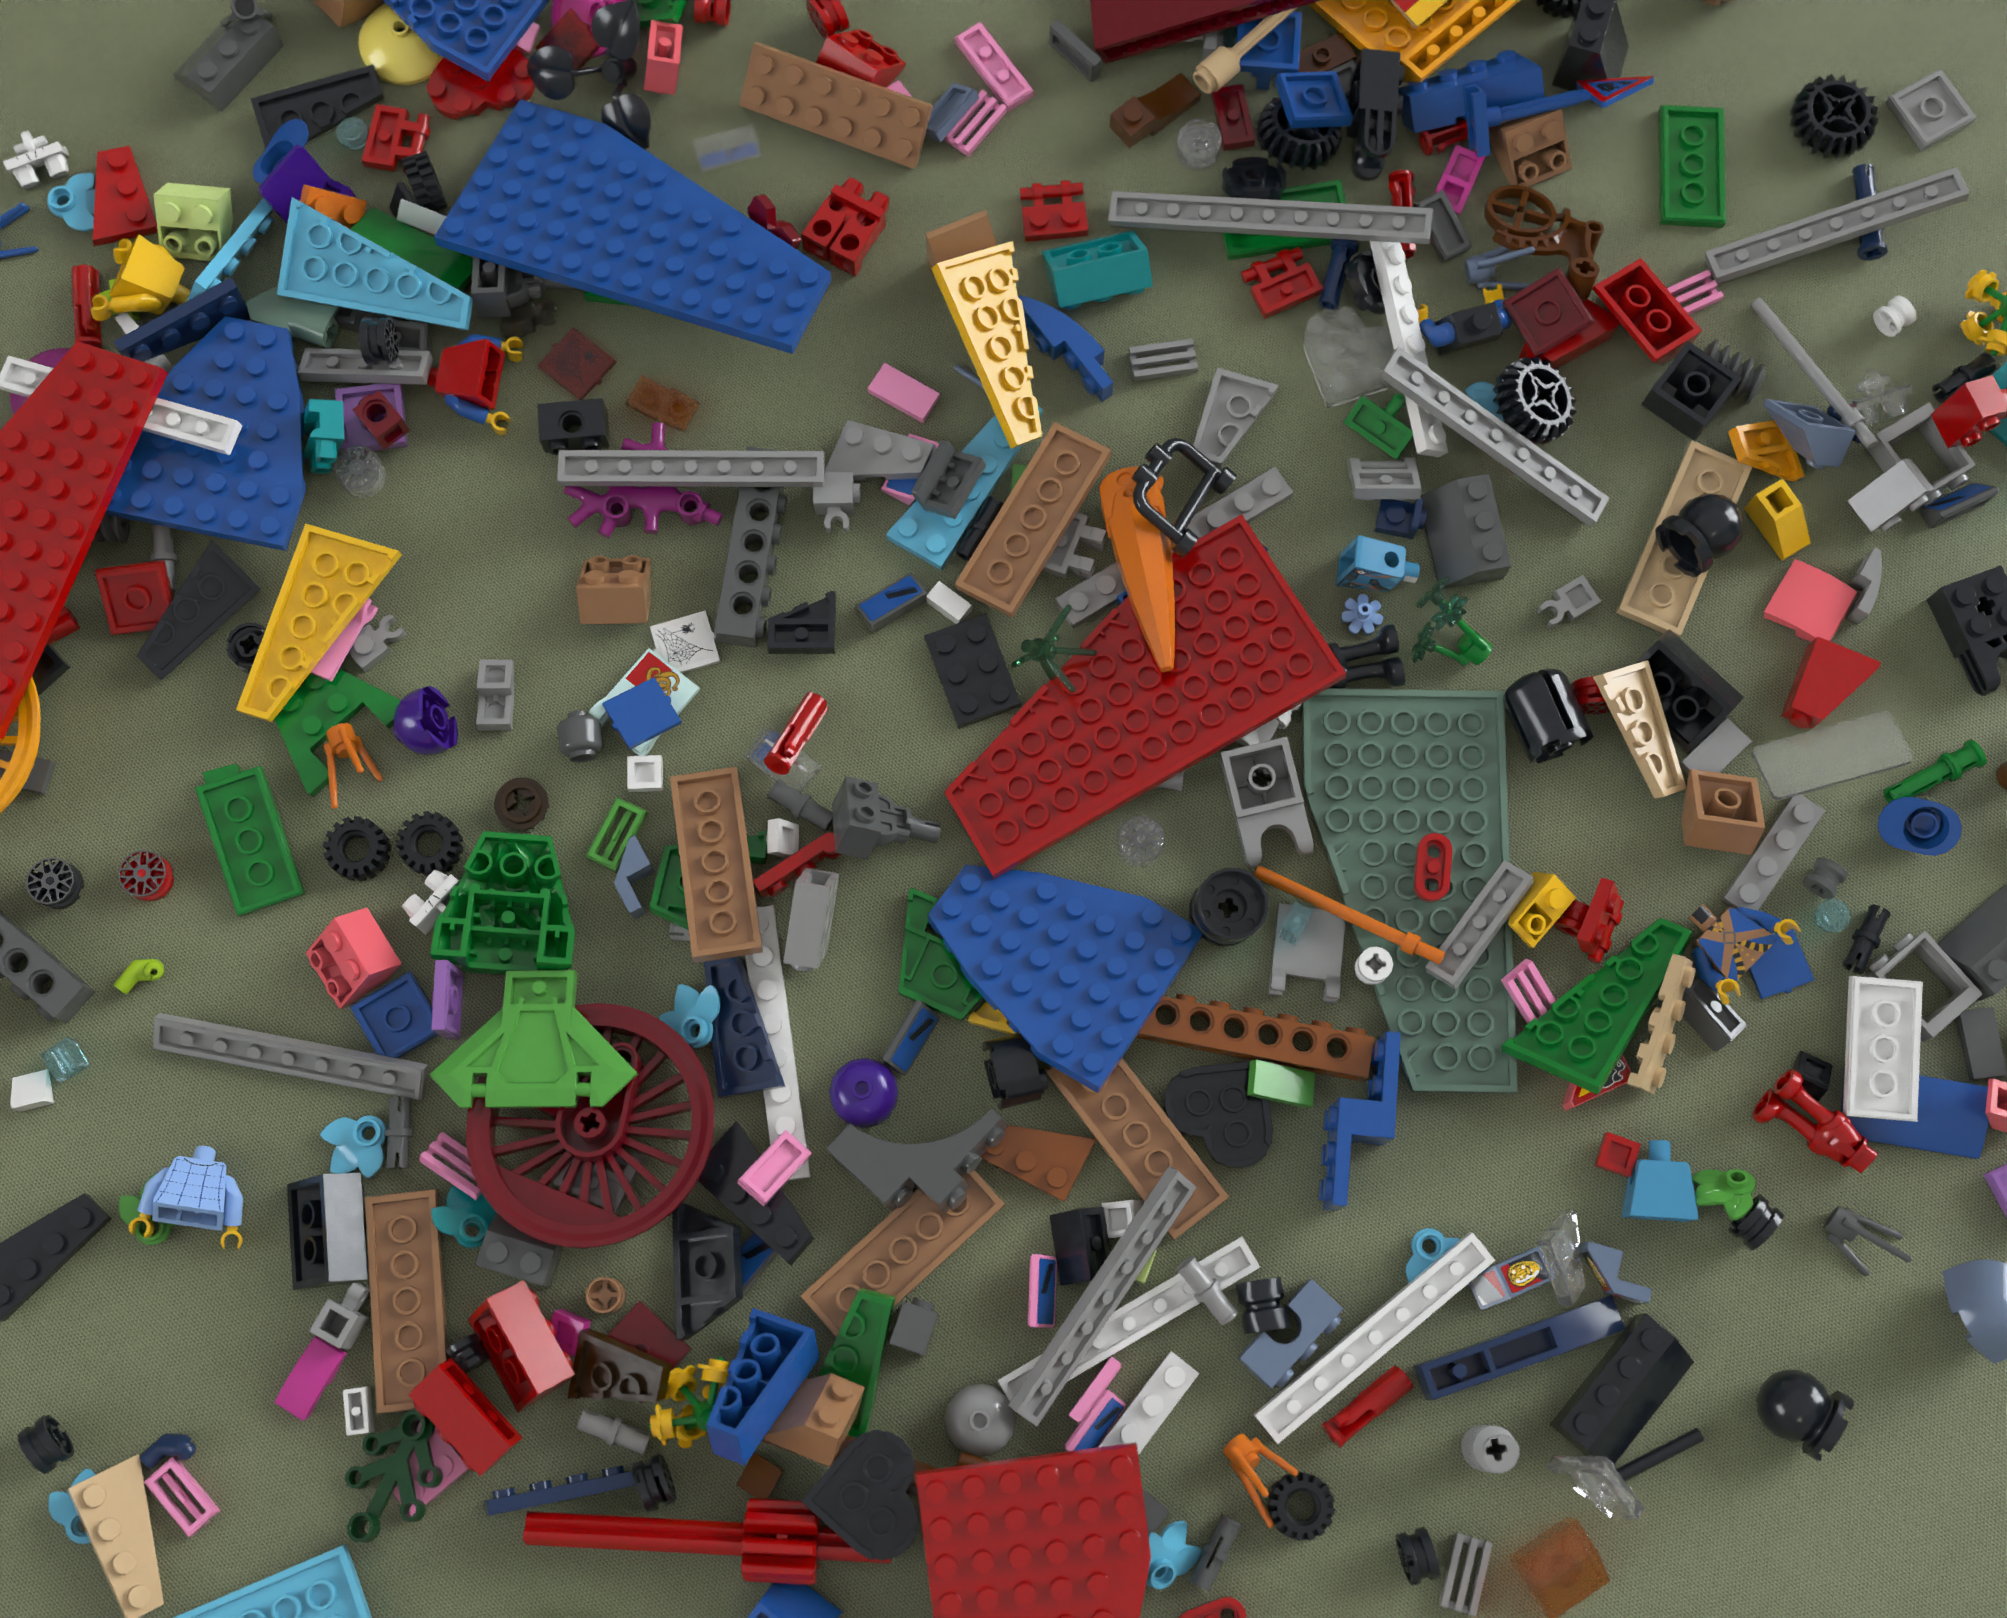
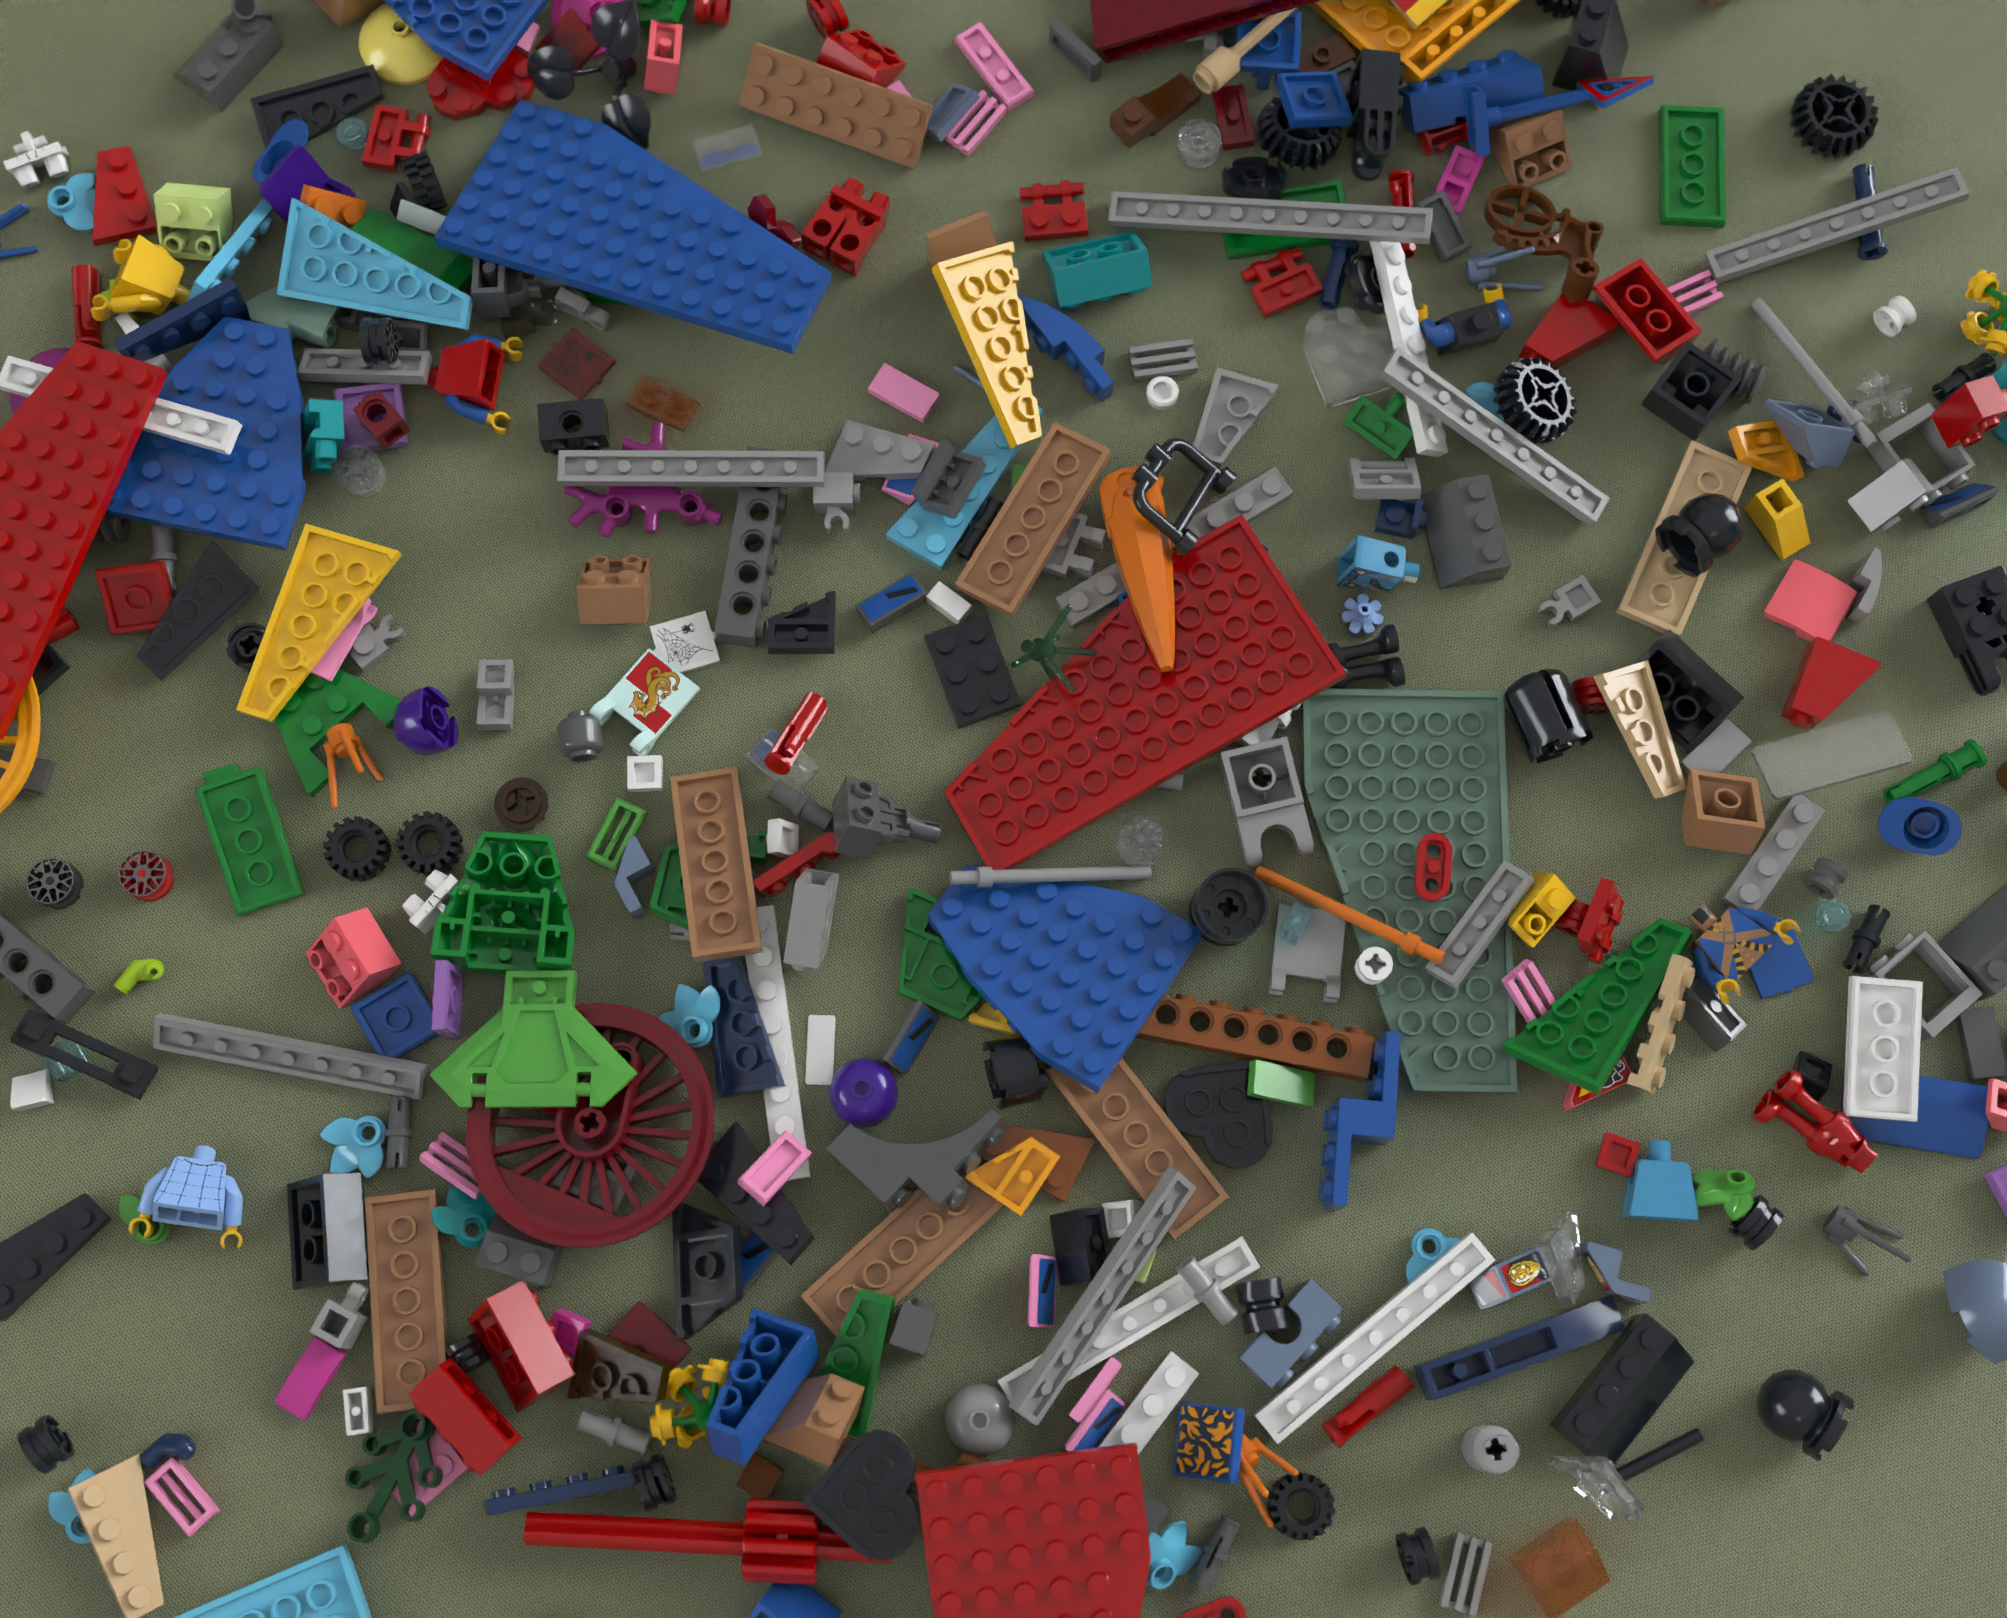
(38, 1032): none -> black container
(575, 305): none -> light grey plate
(599, 1294): medium nougat wheel -> none
(641, 713): blue piece -> none
(820, 1049): none -> white sticker
(987, 877): none -> light grey bar
(1016, 1174): none -> light orange wing
(1162, 393): none -> white tile
(1209, 1442): none -> tile
(1471, 644): plant -> none
(1548, 312): dark red plate -> none
(1930, 110): light grey tile -> none

